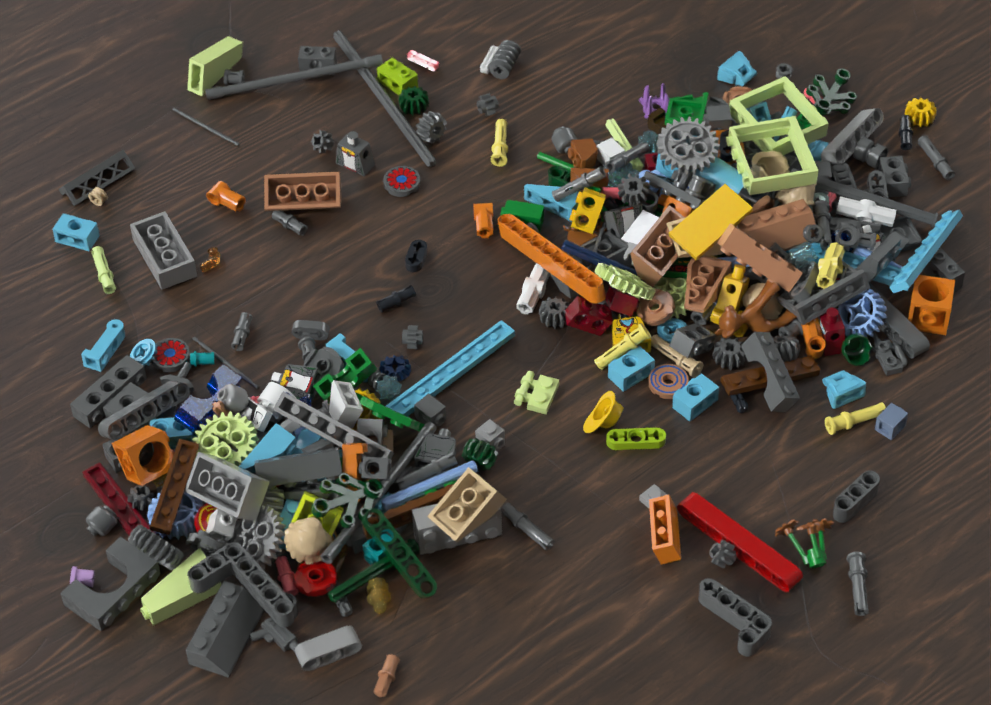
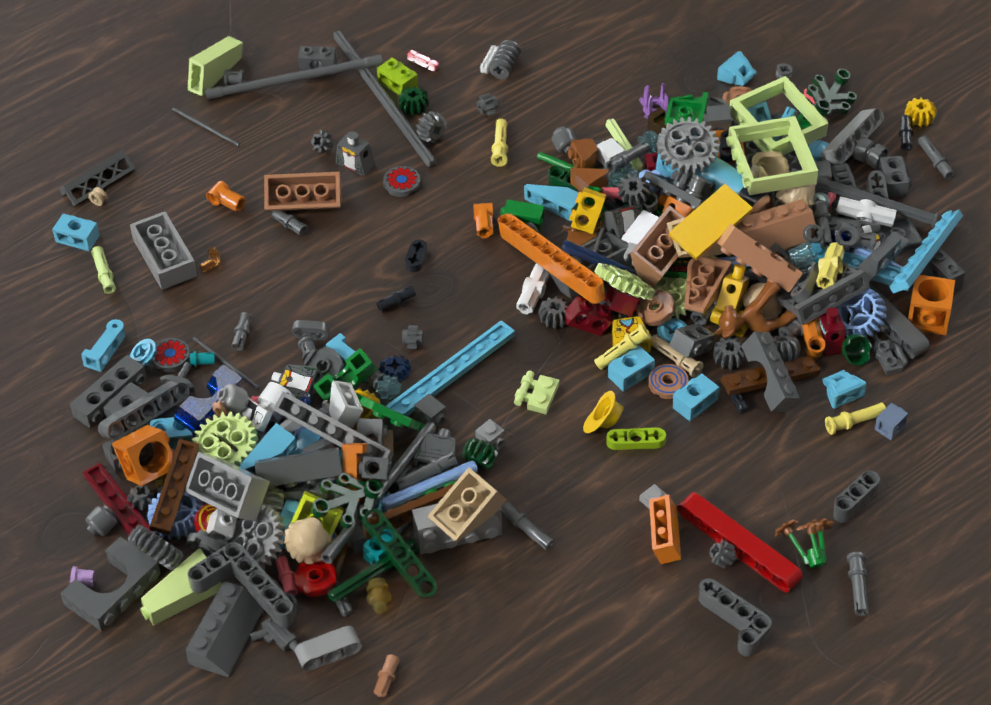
(585, 180): dark grey pin -> none

